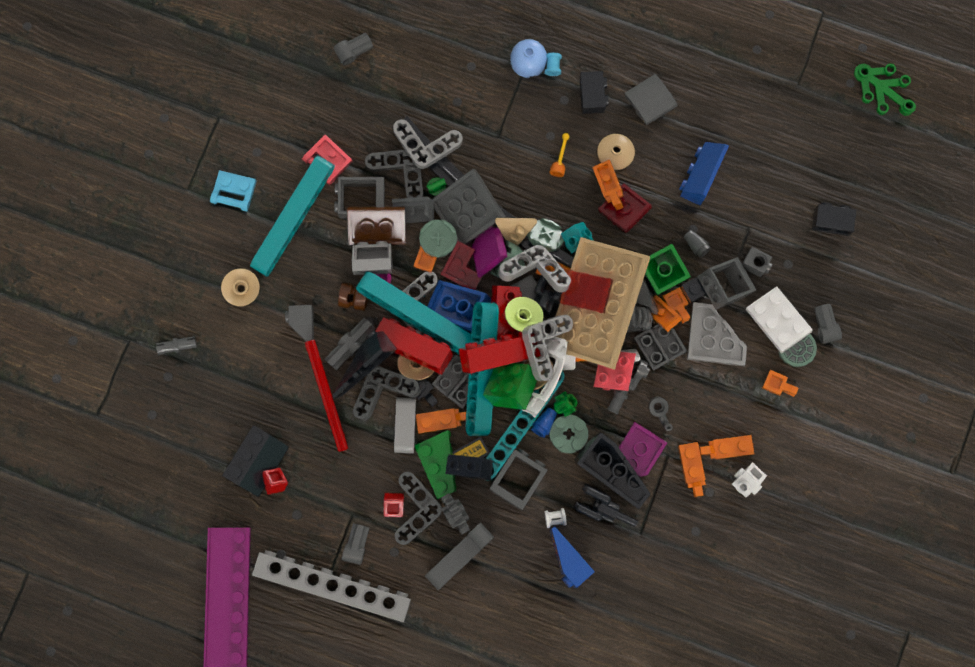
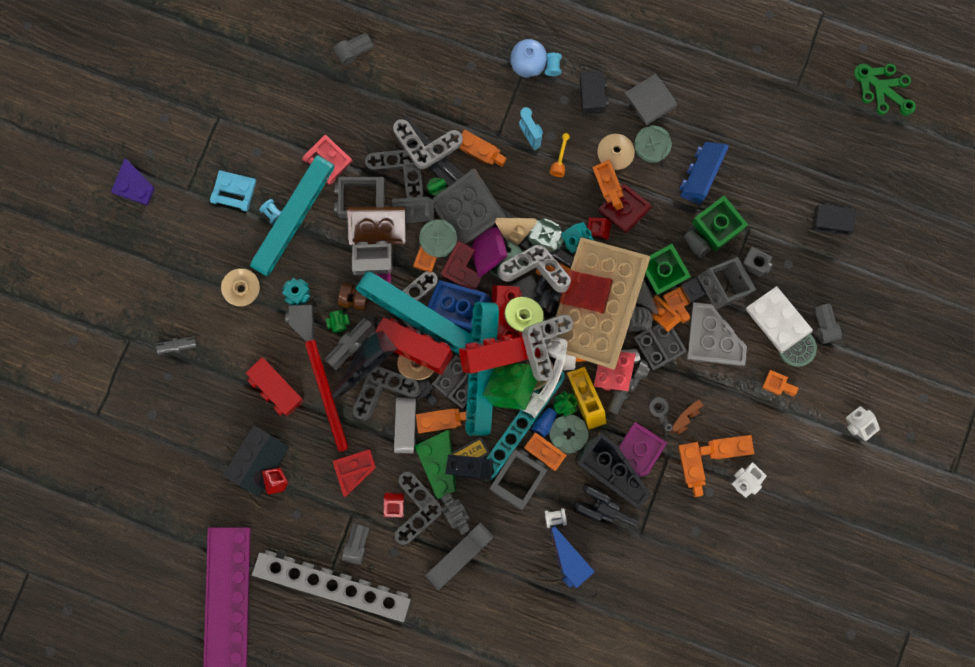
(132, 184): none -> dark purple wing
(270, 210): none -> medium azure bush
(273, 387): none -> red brick
(299, 298): none -> teal brick
(337, 321): none -> green gear
(353, 469): none -> red wing
(481, 149): none -> orange hinge
(531, 131): none -> medium azure plate
(545, 451): none -> orange plate
(587, 398): none -> yellow slope
(599, 227): none -> red slope
(652, 144): none -> sand green tile
(681, 422): none -> dark orange slope
(719, 223): none -> green brick
(862, 423): none -> white brick

